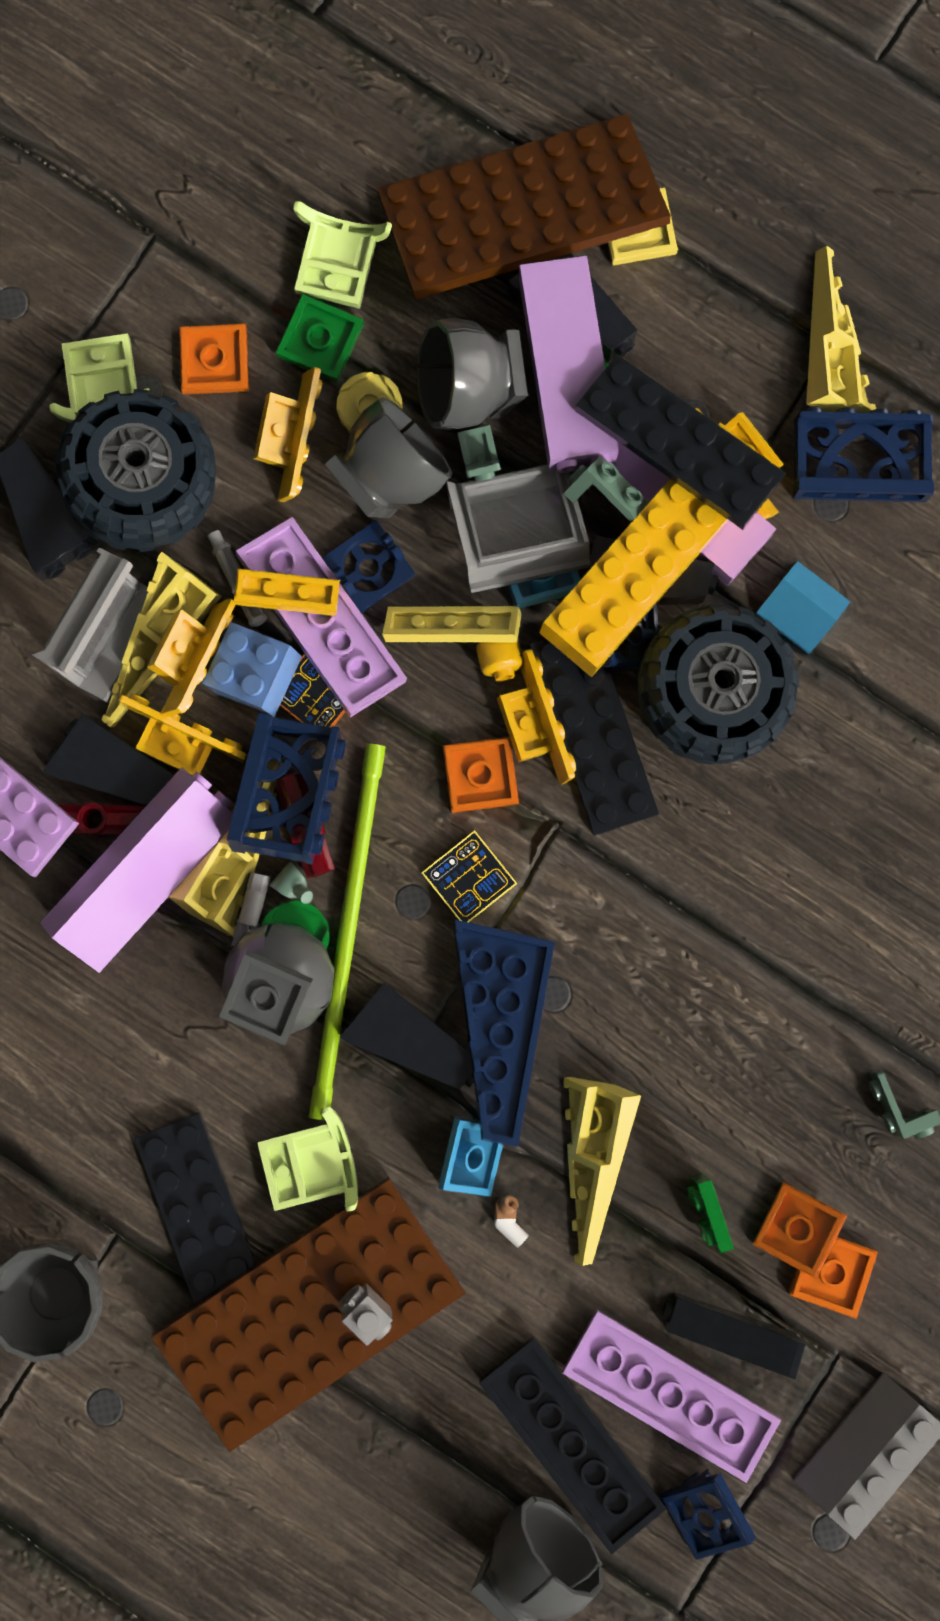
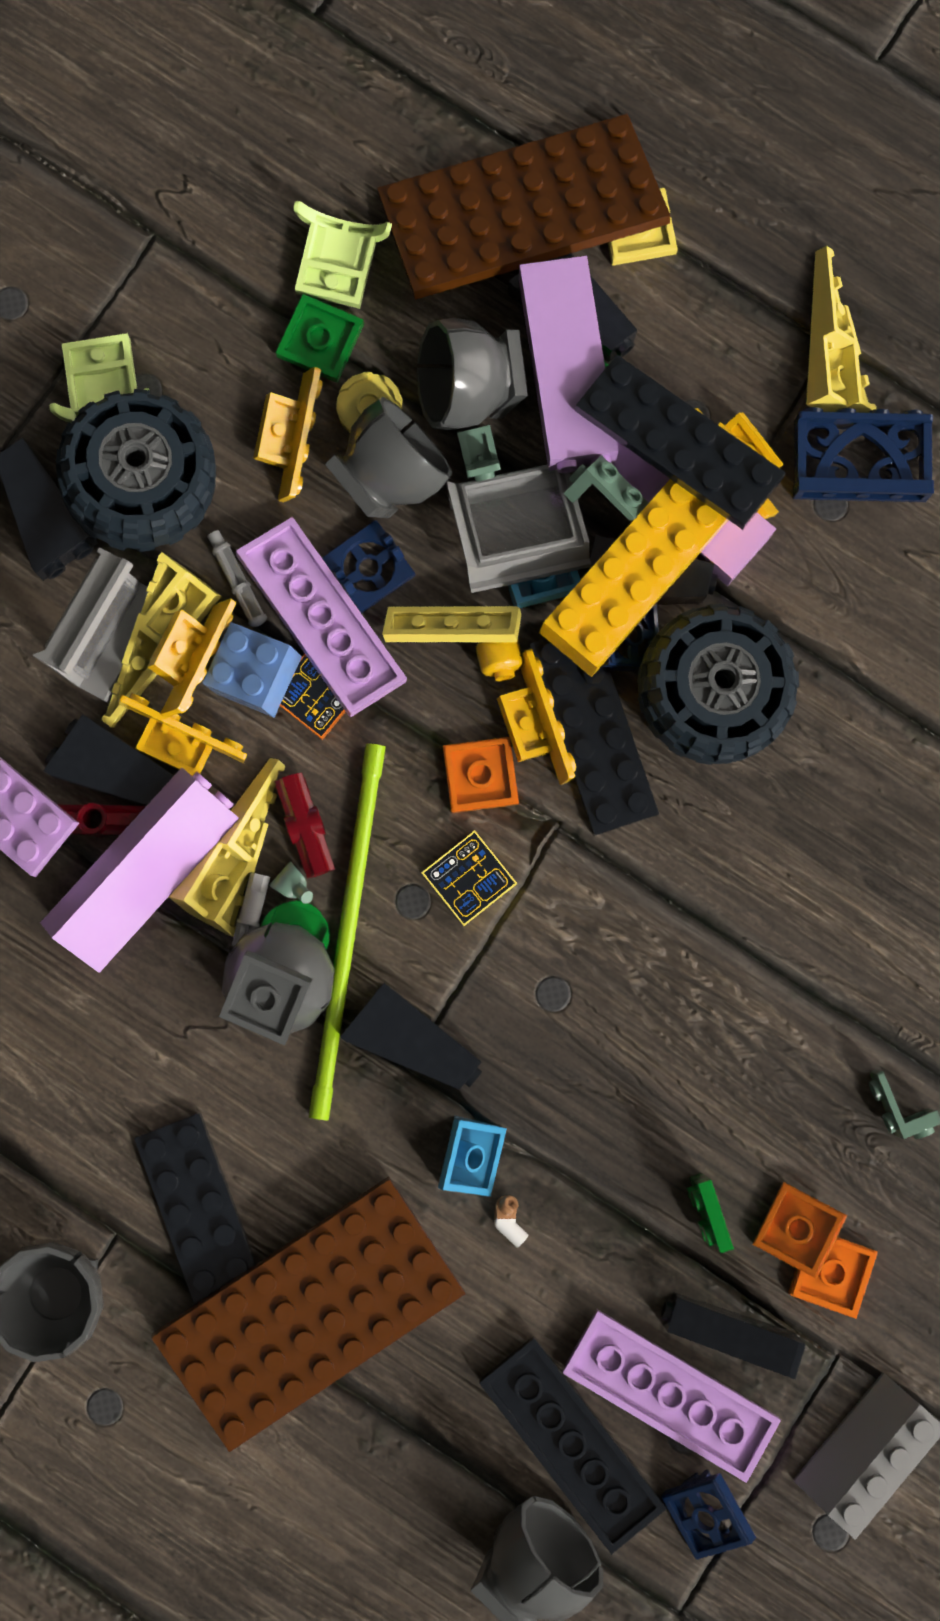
(214, 359): orange tile -> none
(266, 747): dark blue fence -> none
(286, 592): yellow tile -> none
(310, 1165): yellowish green piece -> none
(365, 1313): light grey brick -> none
(503, 1002): dark blue wing -> none
(599, 1132): light yellow wedge -> none
(803, 607): dark azure slope -> none

